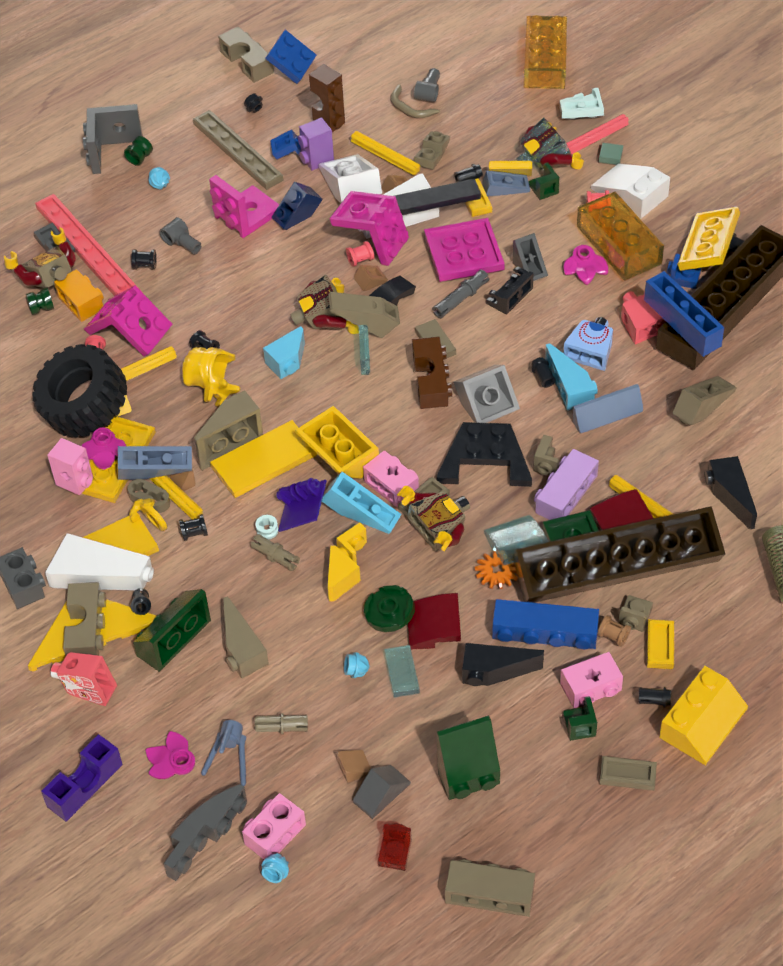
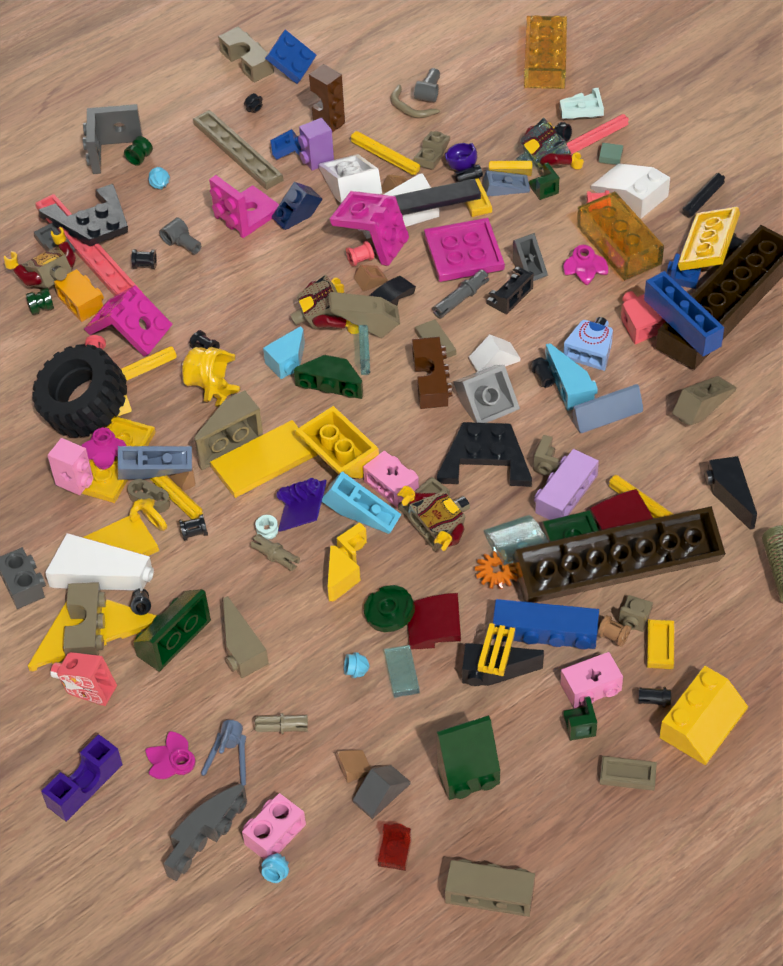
(92, 224): none -> wing
(330, 376): none -> dark green slope
(461, 156): none -> dark purple hair
(493, 352): none -> white slope
(500, 632): none -> yellow tile
(564, 130): none -> black plate
(703, 195): none -> black axle

